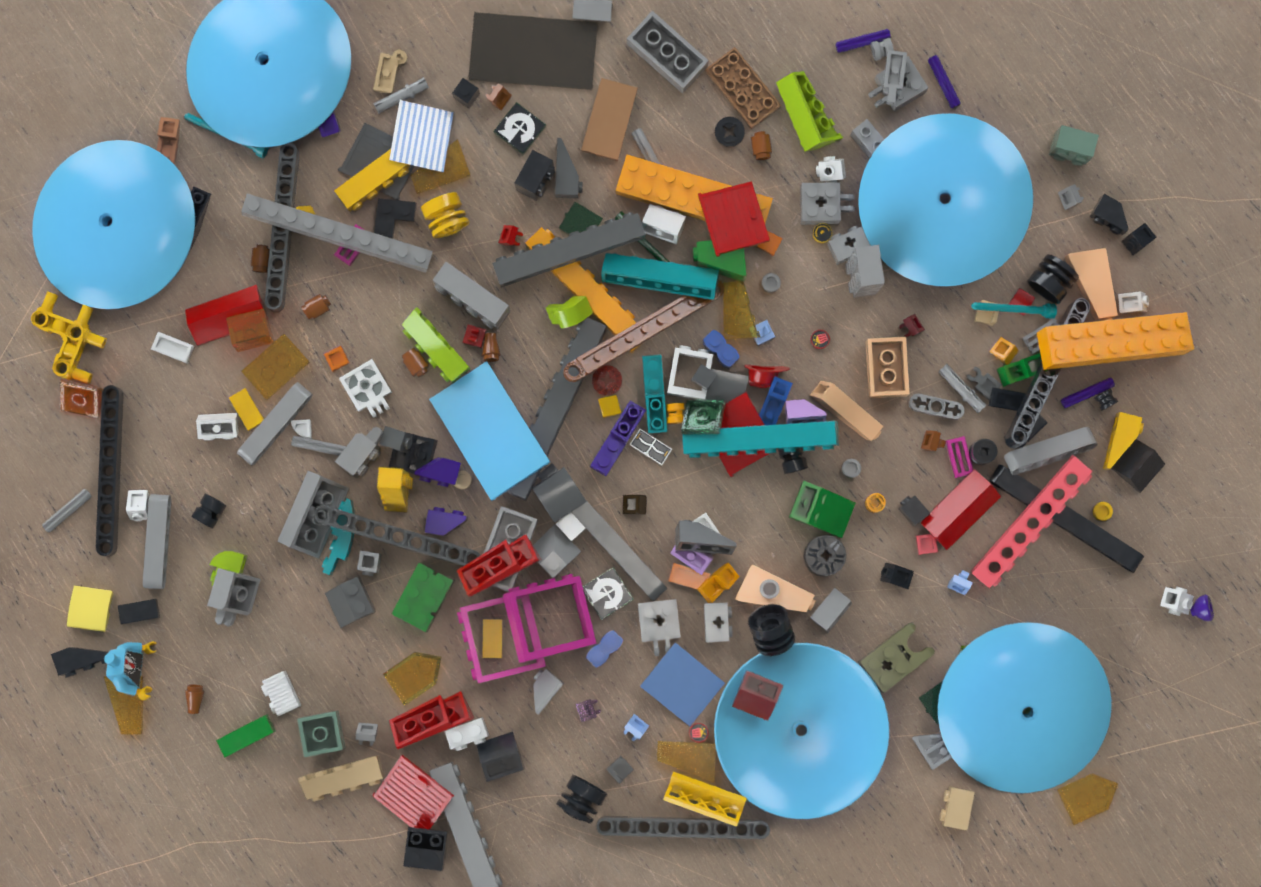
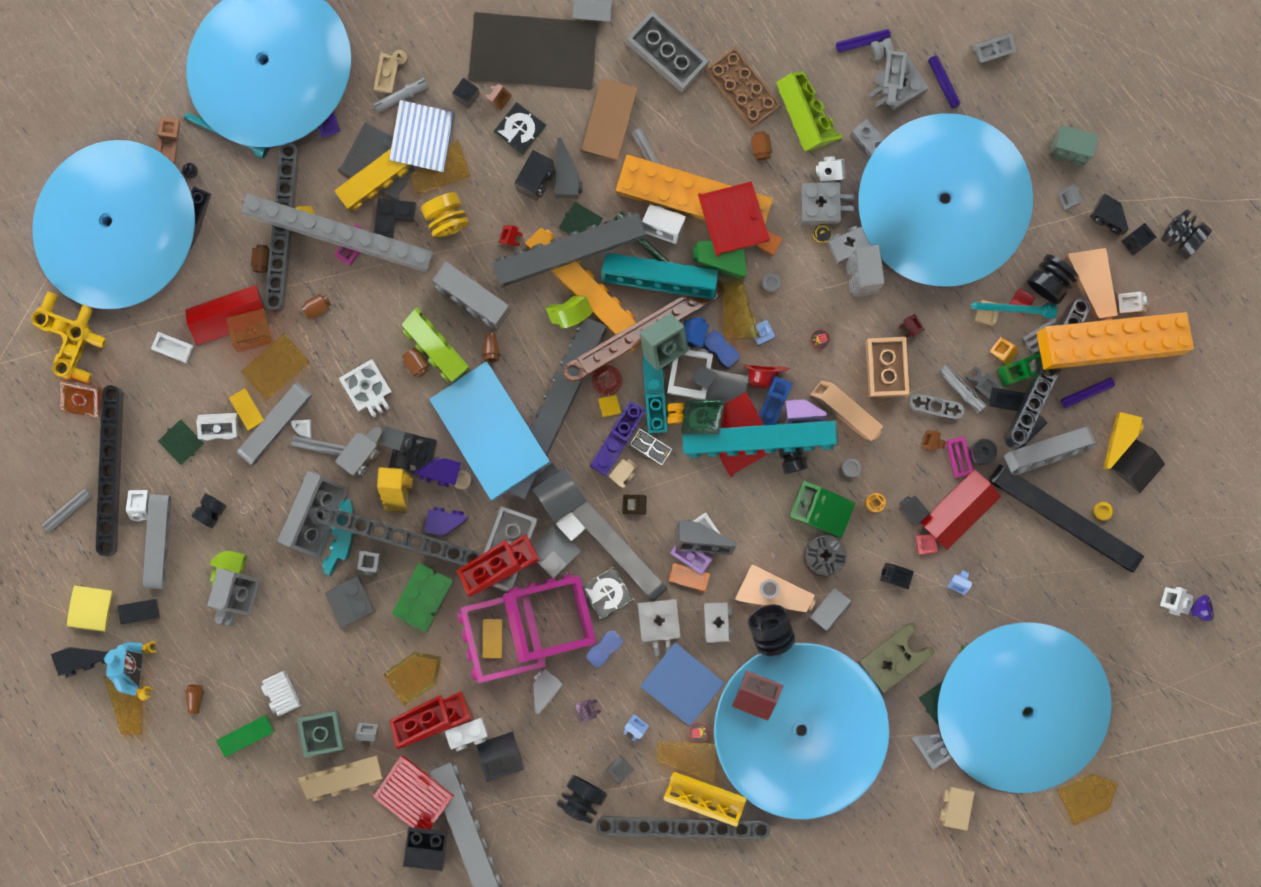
(181, 442): none -> clear green piece
(193, 170): none -> black hinge
(336, 358): orange tile -> none
(474, 336): red tile -> none
(623, 473): none -> tan brick
(663, 341): none -> sand green brick
(696, 331): none -> blue brick
(718, 582): light orange slope -> none
(729, 122): black gear -> none
(994, 48): none -> light grey hinge
(1072, 466): coral brick -> none
(1106, 399): black wheel -> none
(1186, 234): none -> black wheel

